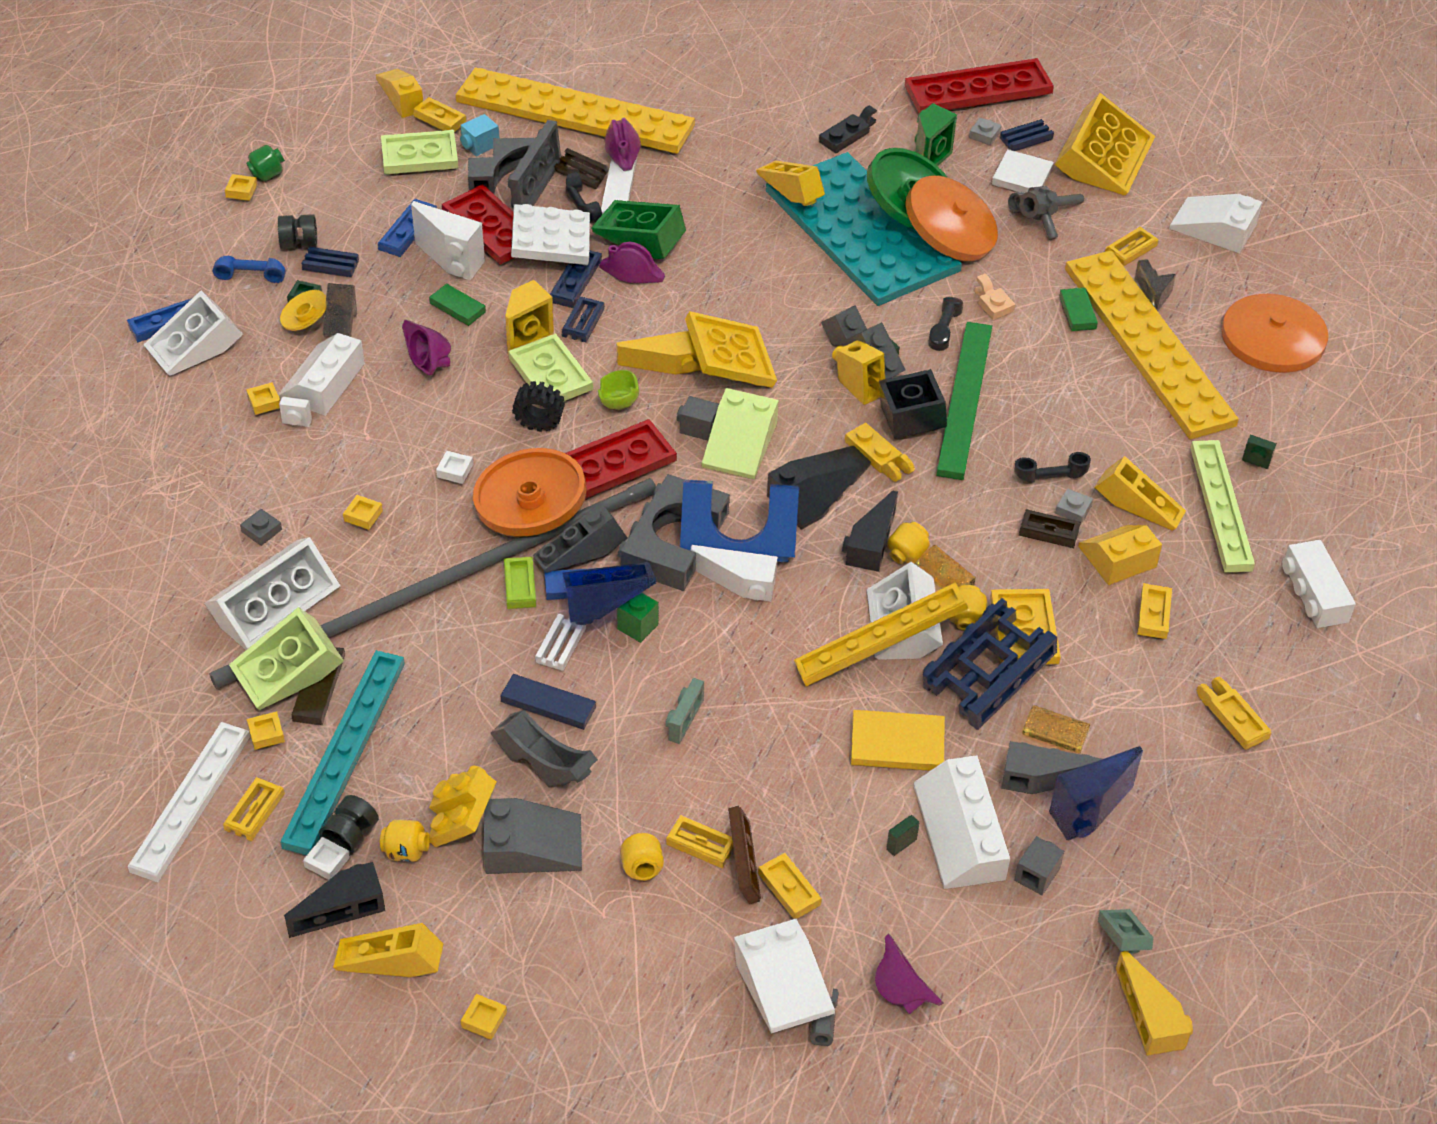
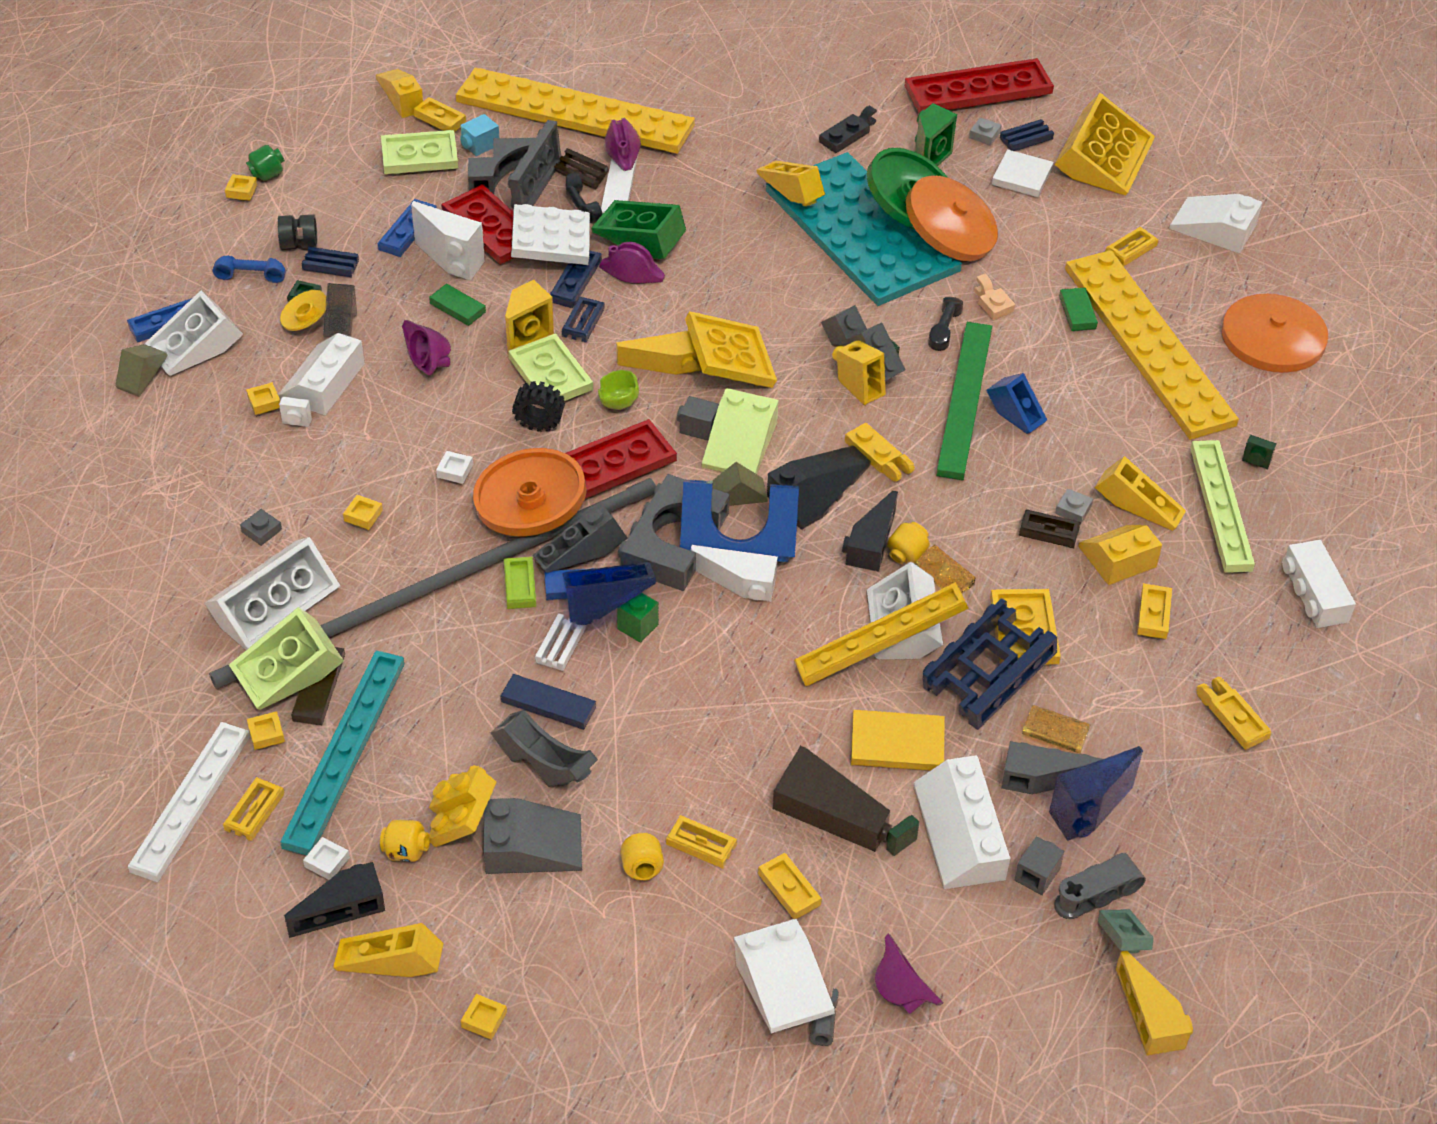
(138, 367): none -> olive slope
(350, 823): pearl dark grey wheel -> none
(688, 706): sand green plate -> none
(741, 484): none -> olive slope
(744, 855): reddish brown tile -> none
(830, 801): none -> dark brown slope
(913, 403): black brick -> none
(976, 603): yellow head -> none
(1017, 402): none -> blue slope
(1041, 204): dark grey piece -> none
(1077, 466): black bar -> none
(1098, 886): none -> dark grey piece
(1153, 286): clear smoke slope -> none

